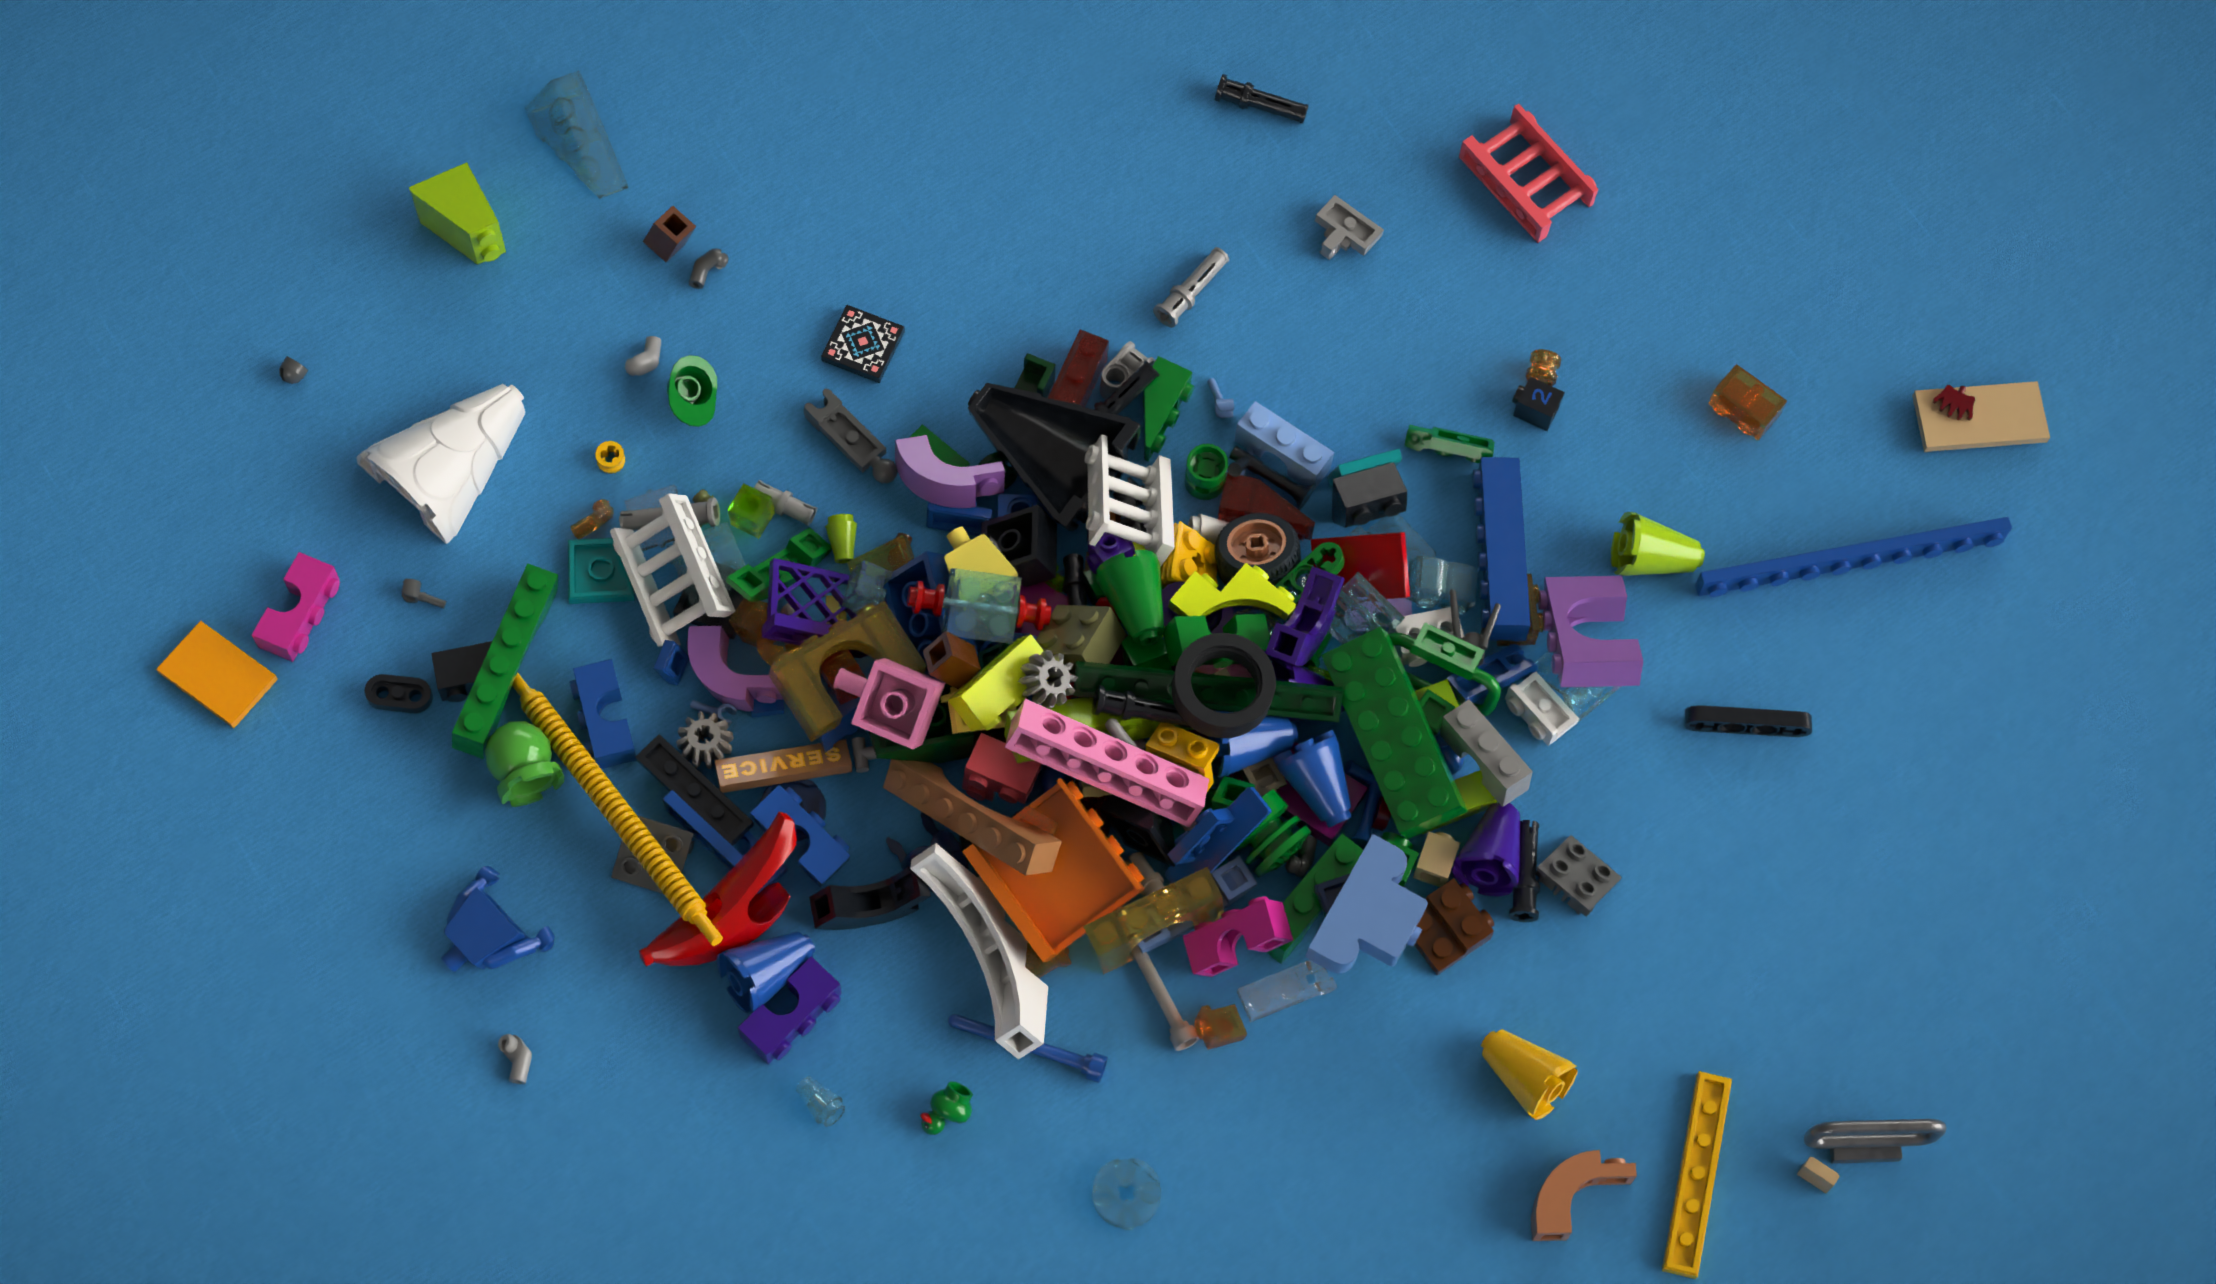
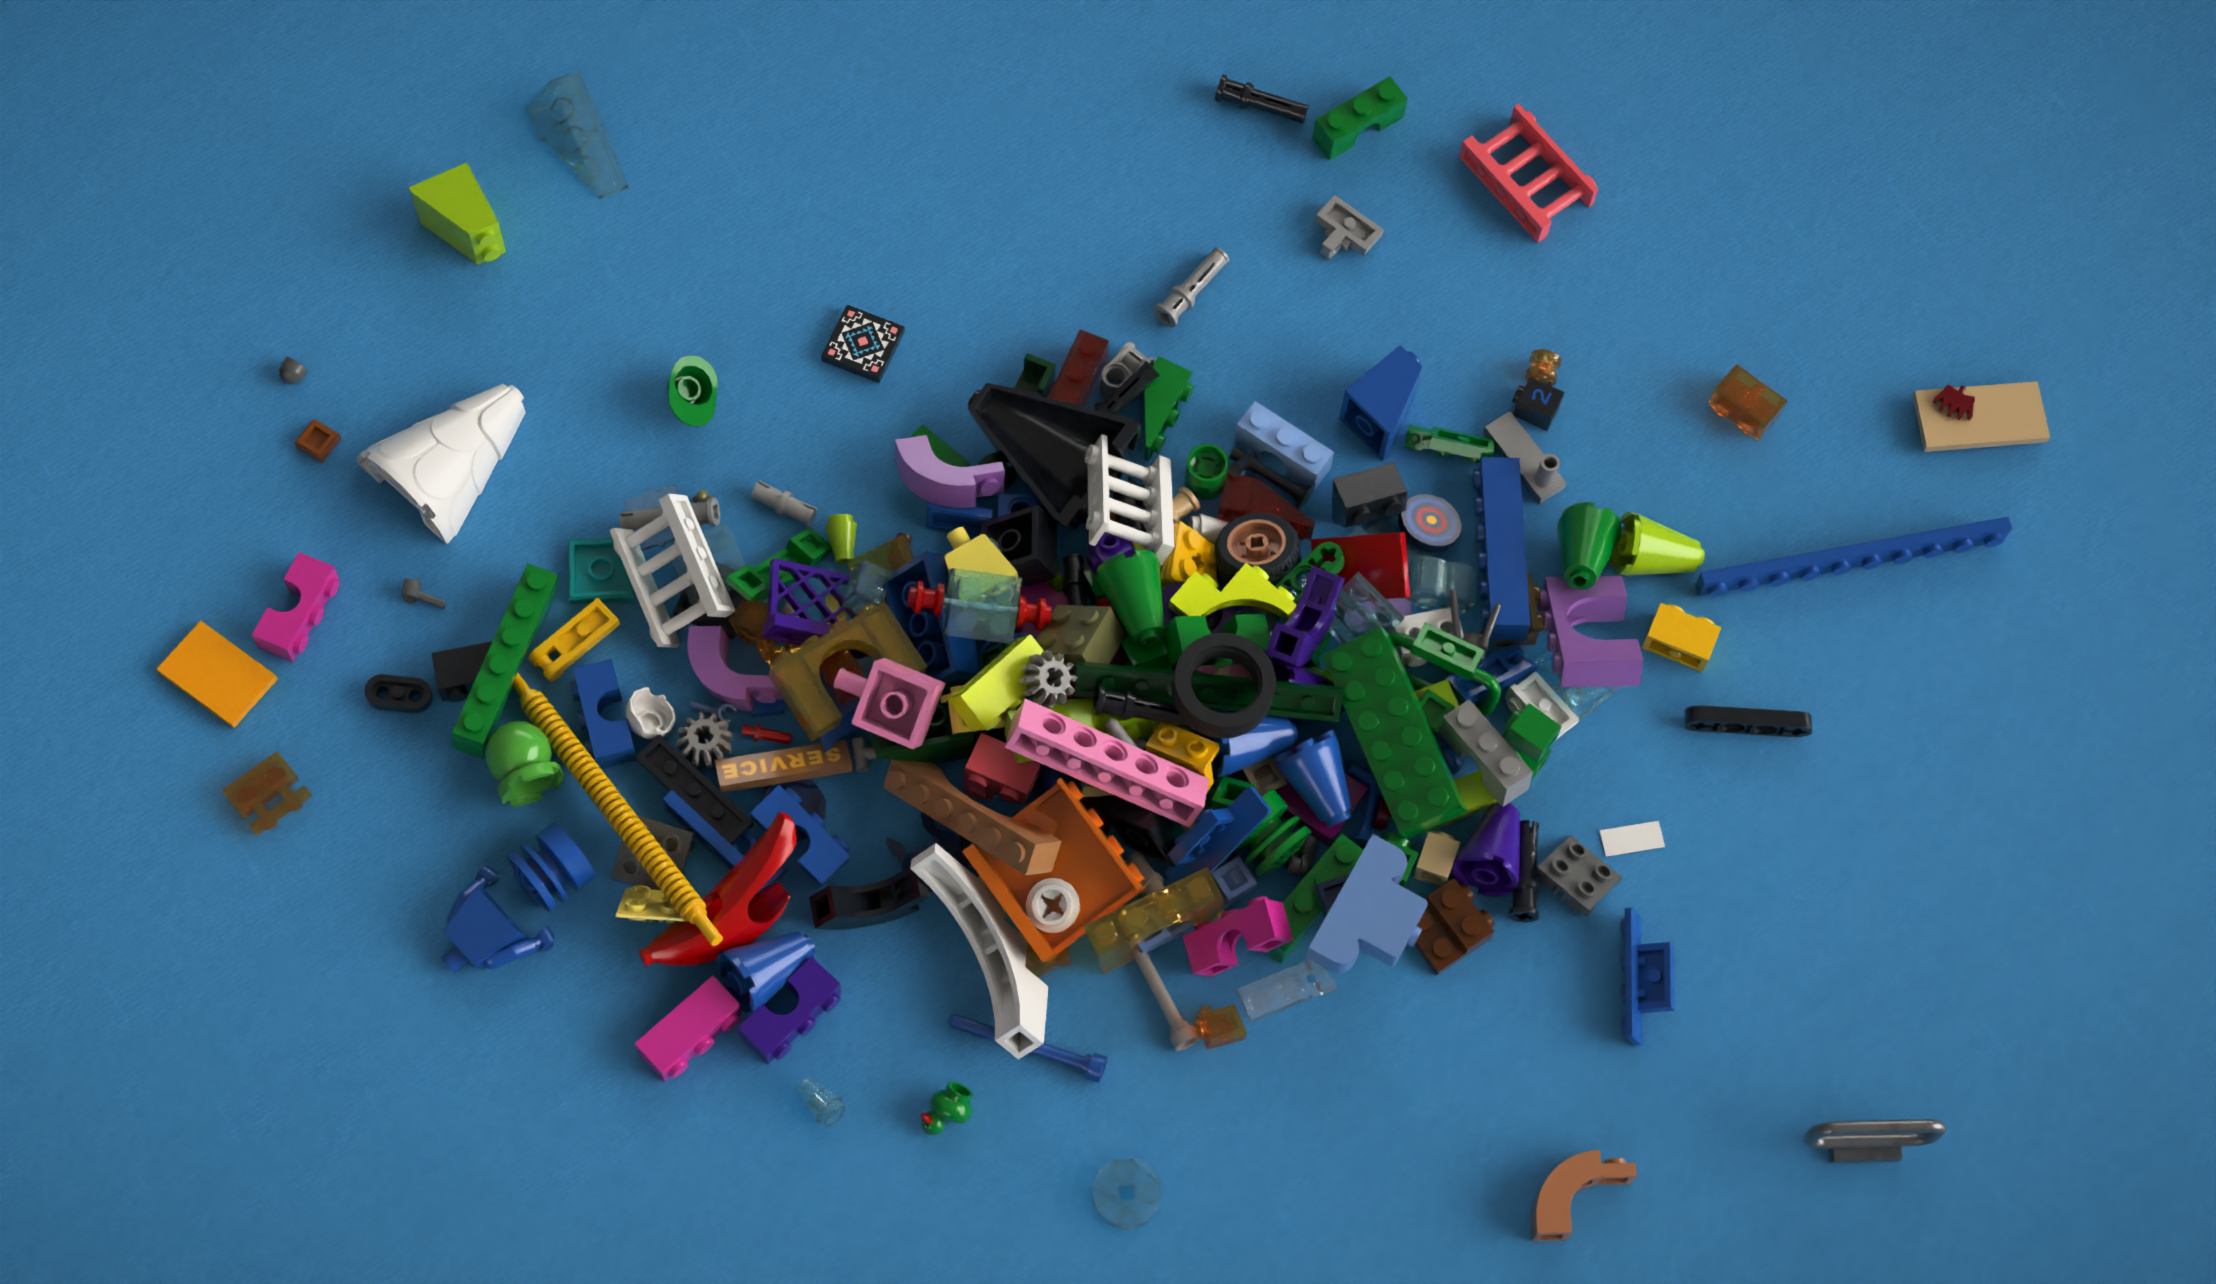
(260, 786): none -> clear orange plate
(317, 440): none -> dark orange tile
(518, 1054): light grey arm -> none
(551, 867): none -> blue wheel
(574, 639): none -> yellow plate
(602, 514): clear orange arm -> none
(603, 451): yellow bush -> none
(643, 903): none -> light yellow hinge
(646, 360): light grey arm -> none
(649, 714): none -> white hair
(669, 233): reddish brown brick -> none
(671, 662): blue tile -> none
(689, 1029): none -> dark pink brick
(703, 264): dark grey arm -> none
(751, 510): clear neon green brick -> none
(766, 734): none -> red piece
(851, 437): dark grey plate -> none
(951, 660): reddish brown brick -> none
(1037, 907): none -> white gear
(1183, 504): none -> tan bush
(1223, 407): medium blue hand -> none
(1341, 126): none -> green arch
(1364, 464): teal tile -> none
(1380, 400): none -> blue slope
(1430, 523): none -> tile
(1528, 1071): yellow cone -> none
(1531, 736): none -> green arch
(1537, 470): none -> light grey piece
(1586, 542): none -> green cone
(1632, 838): none -> white sticker
(1647, 977): none -> blue bracket
(1681, 637): none -> yellow brick
(1697, 1175): yellow tile -> none
(1818, 1174): tan tile -> none

